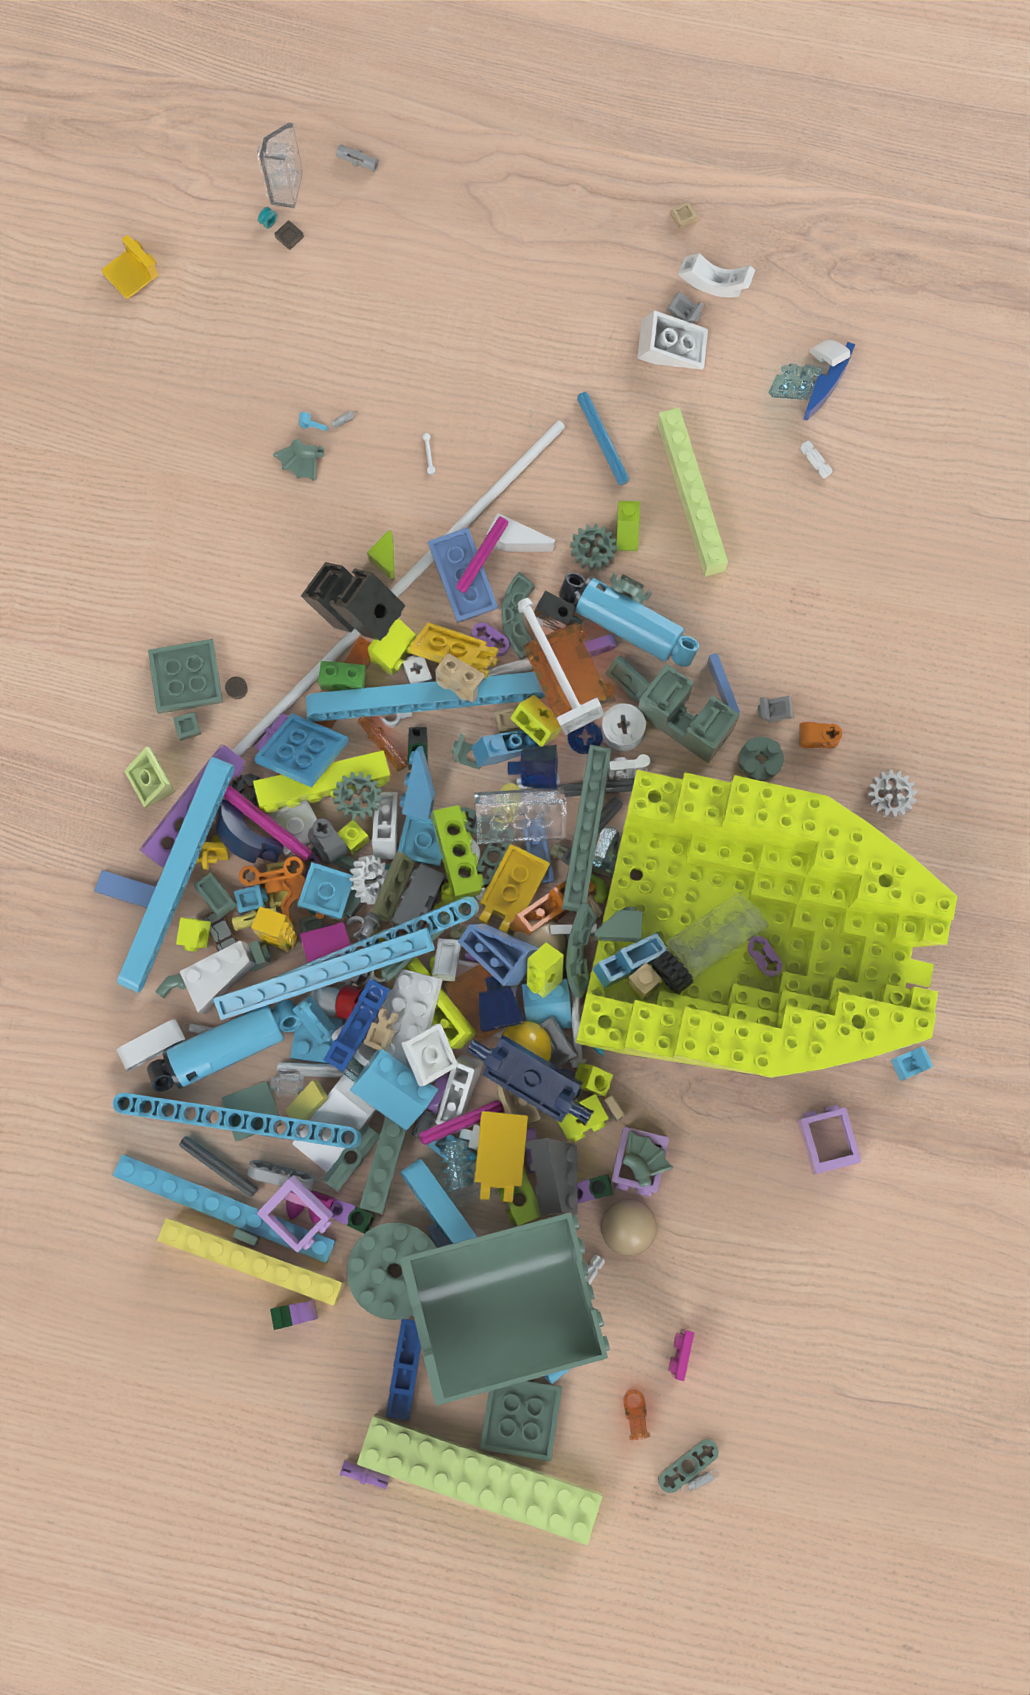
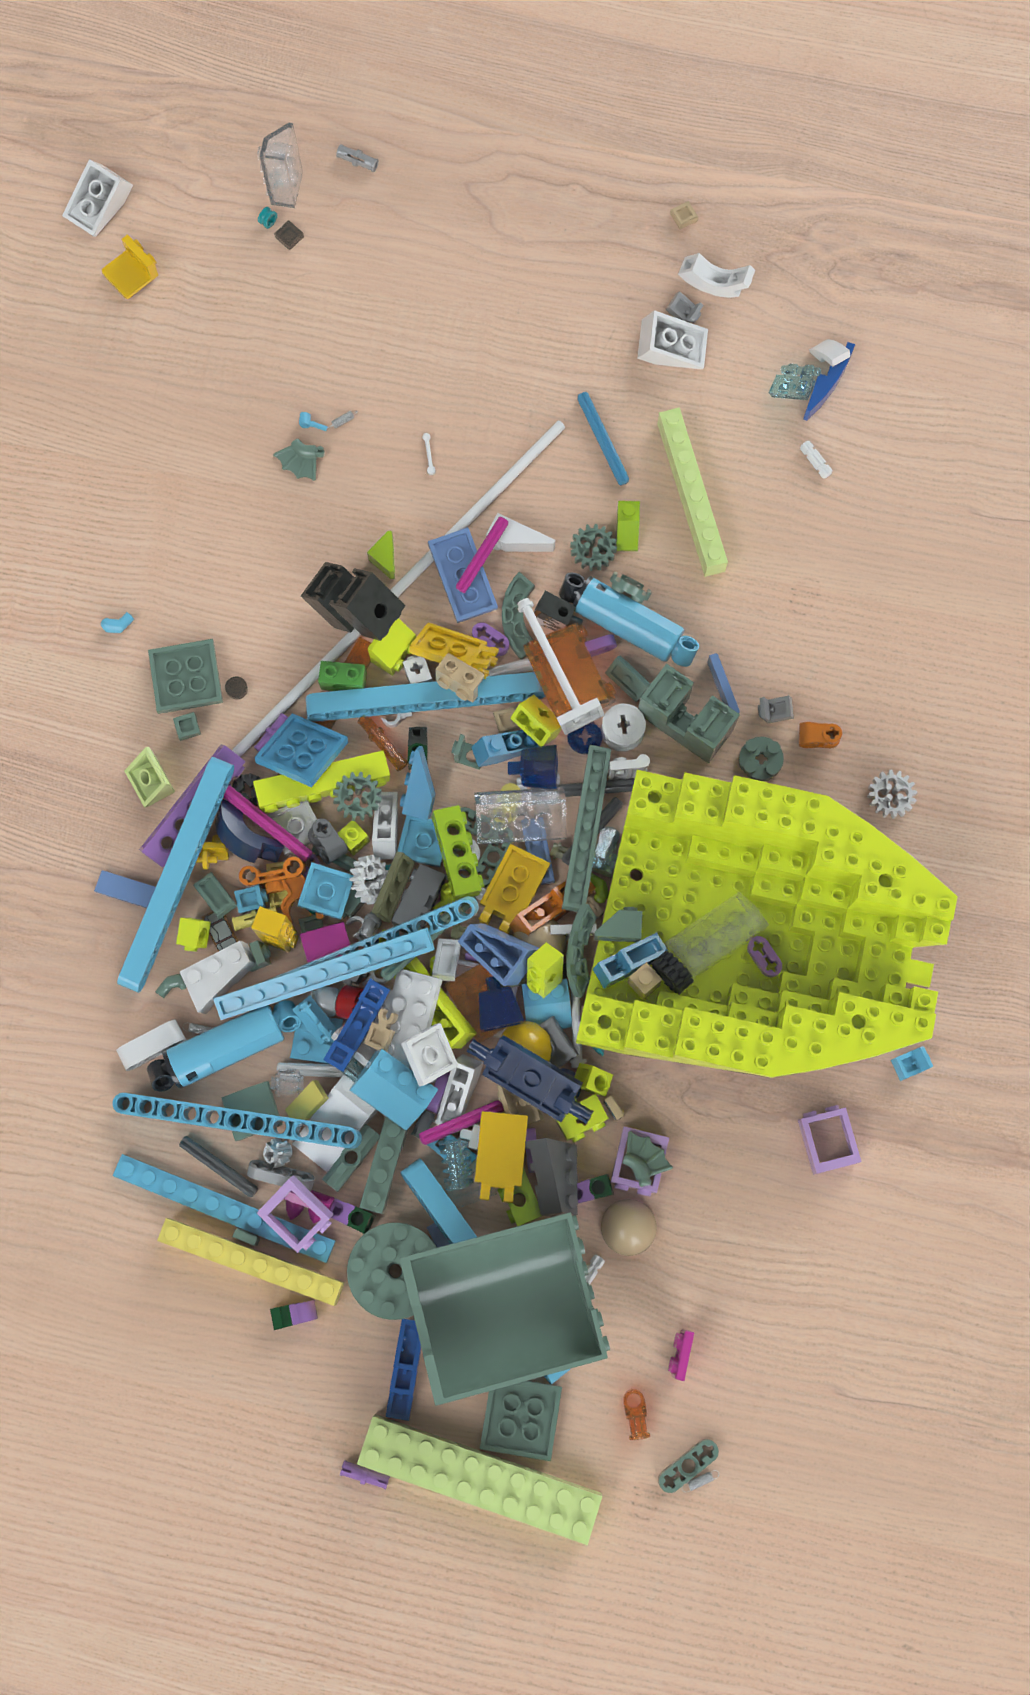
(96, 198): none -> white slope
(115, 625): none -> medium azure arm
(277, 1152): none -> white gear

